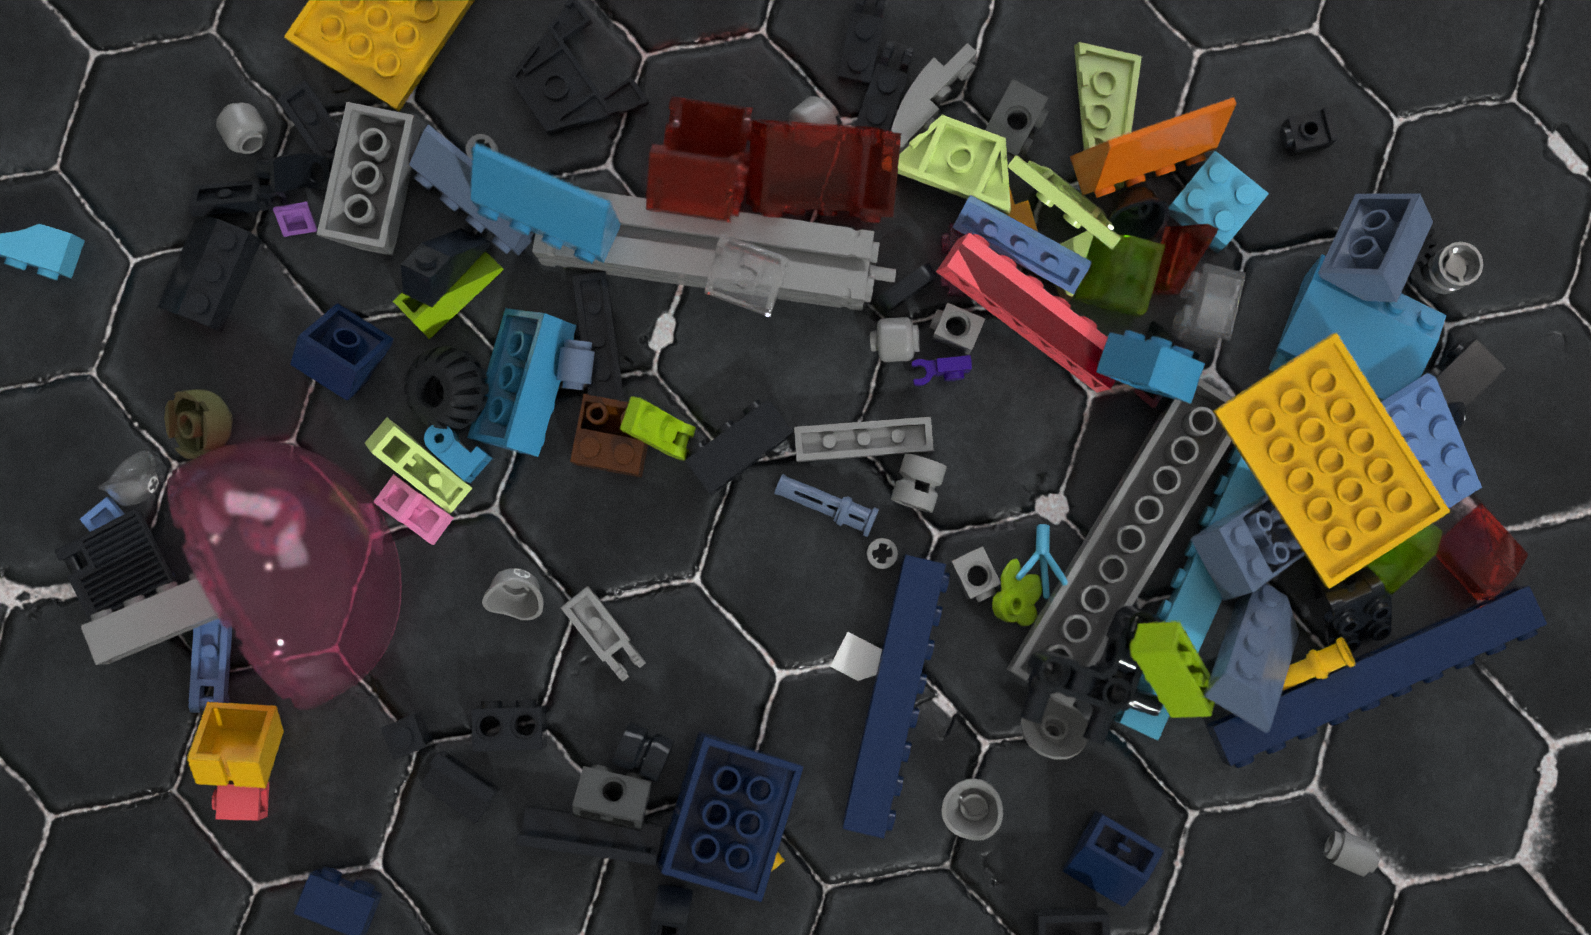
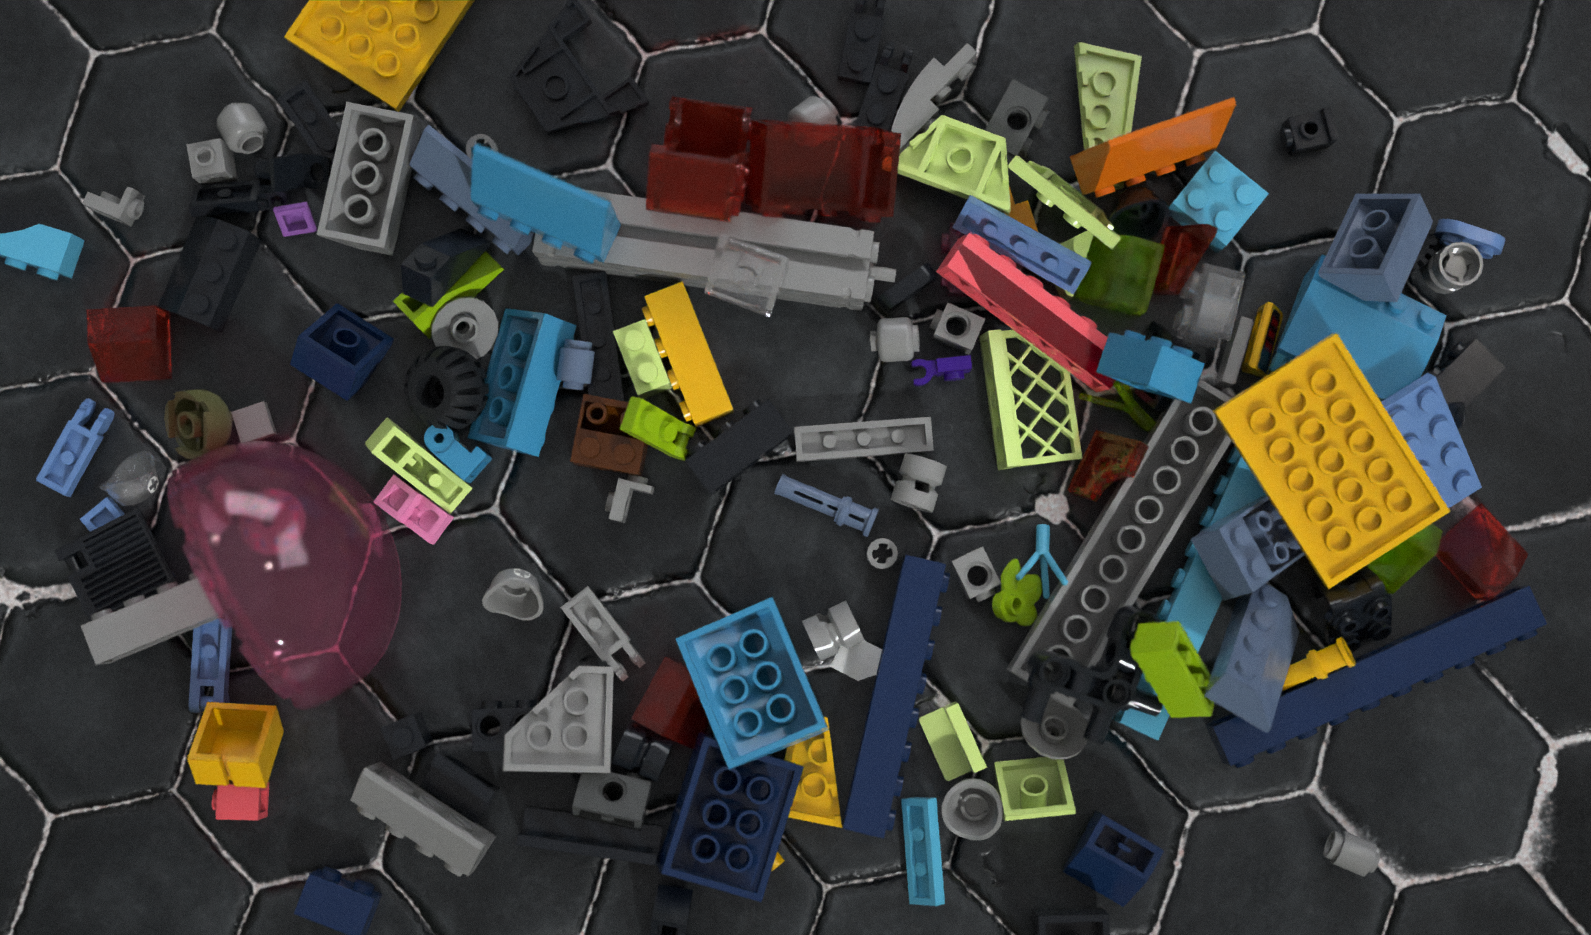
(74, 449): none -> medium blue hinge
(121, 210): none -> light grey bracket
(130, 343): none -> clear red slope
(212, 162): none -> light grey brick
(254, 422): none -> light grey tile
(422, 818): none -> light grey slope
(479, 332): none -> light grey dish
(567, 728): none -> light grey plate
(619, 501): none -> light grey bracket
(642, 359): none -> yellowish green brick
(672, 705): none -> clear red slope
(688, 353): none -> yellow brick
(752, 684): none -> dark azure slope
(817, 790): none -> yellow wing
(833, 630): none -> light grey wheel
(923, 851): none -> medium azure plate
(952, 741): none -> yellowish green panel
(1003, 407): none -> yellowish green fence
(1033, 788): none -> yellowish green slope
(1104, 462): none -> clear red tile
(1130, 405): none -> clear neon green plant
(1234, 353): none -> light grey tile
(1262, 340): none -> yellow slope
(1485, 241): none -> medium blue plate

